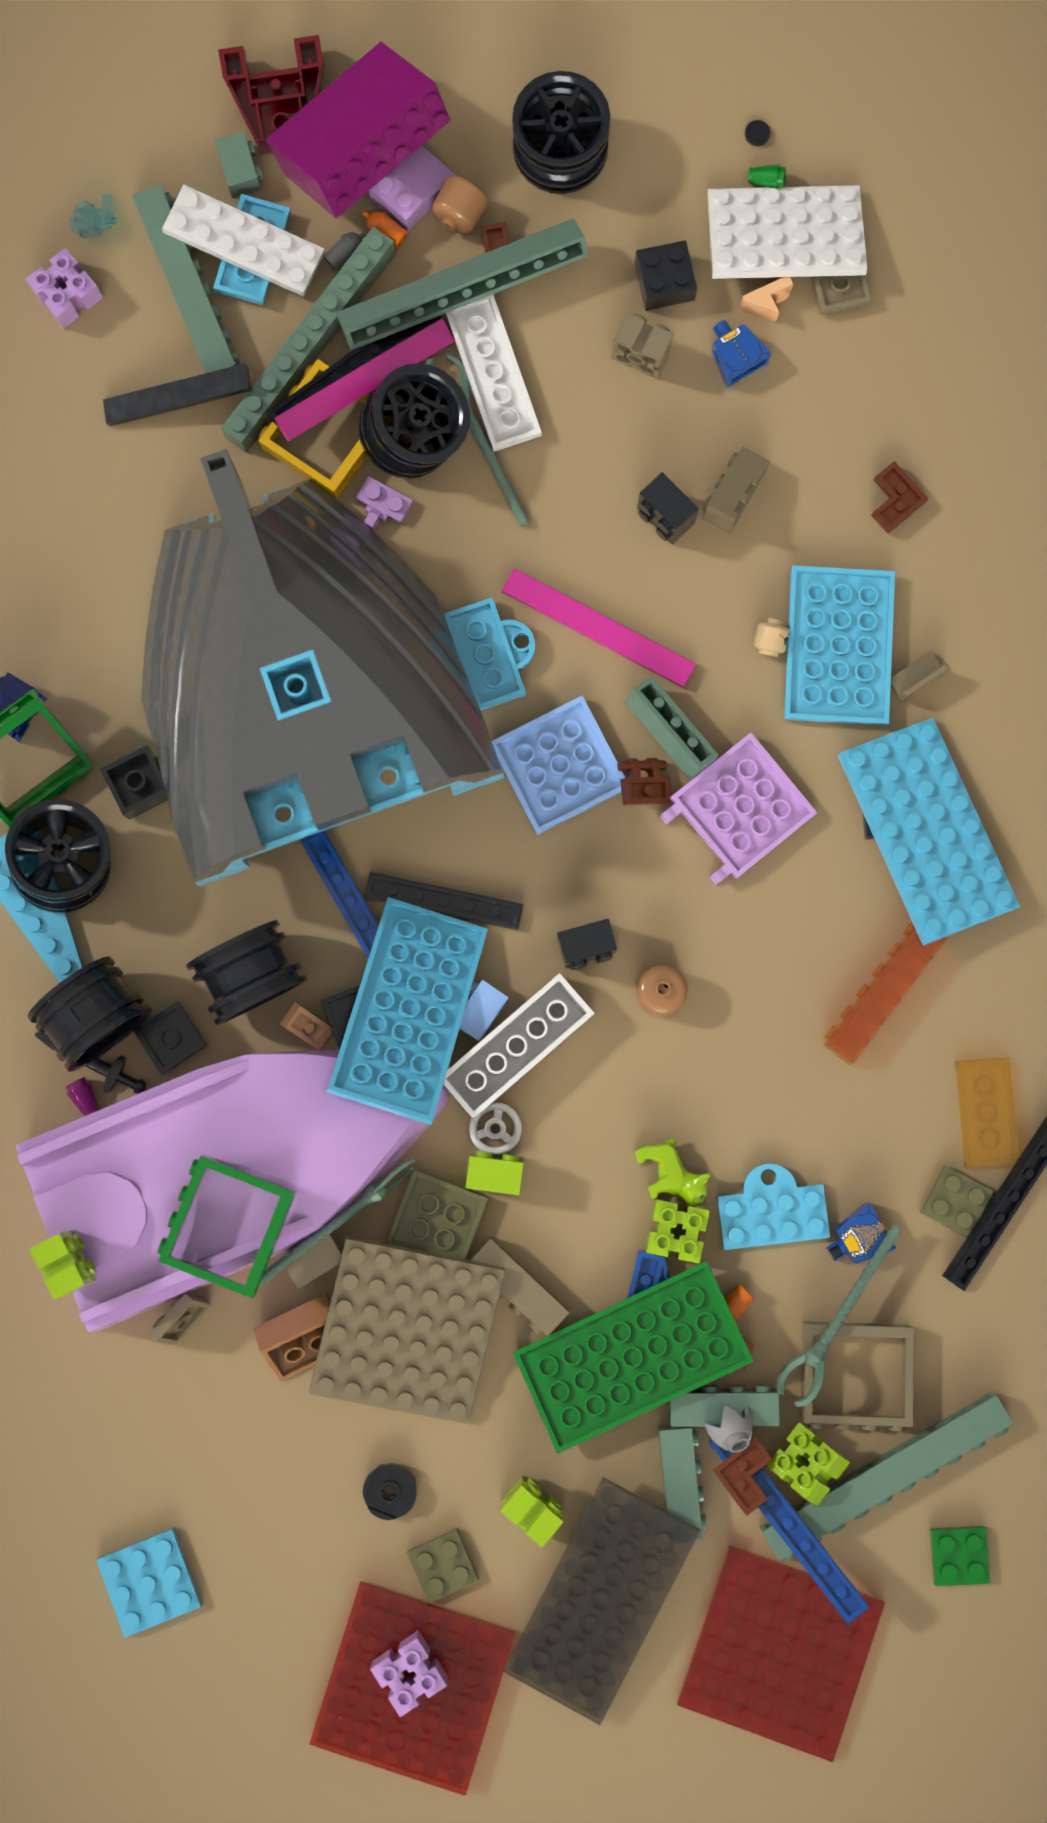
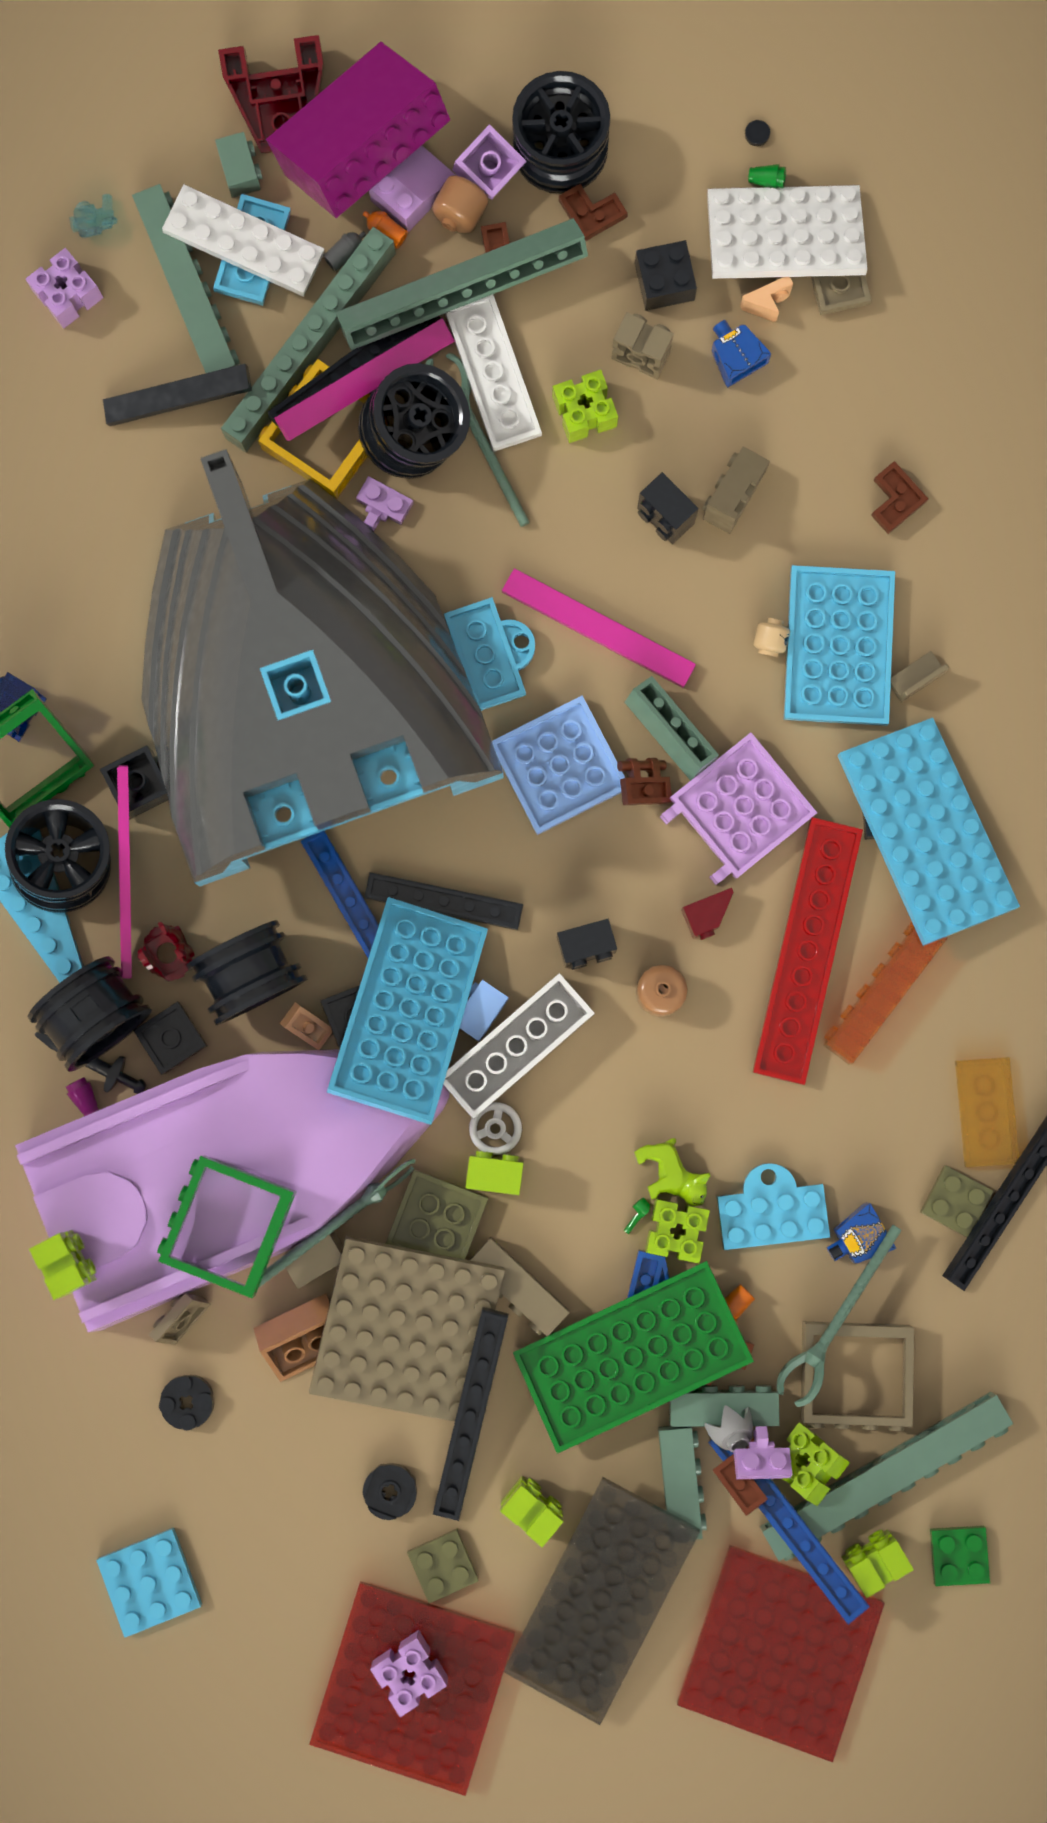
(124, 871): none -> dark pink tile
(157, 937): none -> dark red piece
(202, 1400): none -> black plate
(470, 1413): none -> black tile
(489, 162): none -> lavender slope
(576, 418): none -> lime brick
(592, 217): none -> copper plate
(642, 1208): none -> green hand
(707, 914): none -> dark red slope
(762, 1459): none -> lavender hinge
(807, 951): none -> red plate
(876, 1562): none -> lime brick

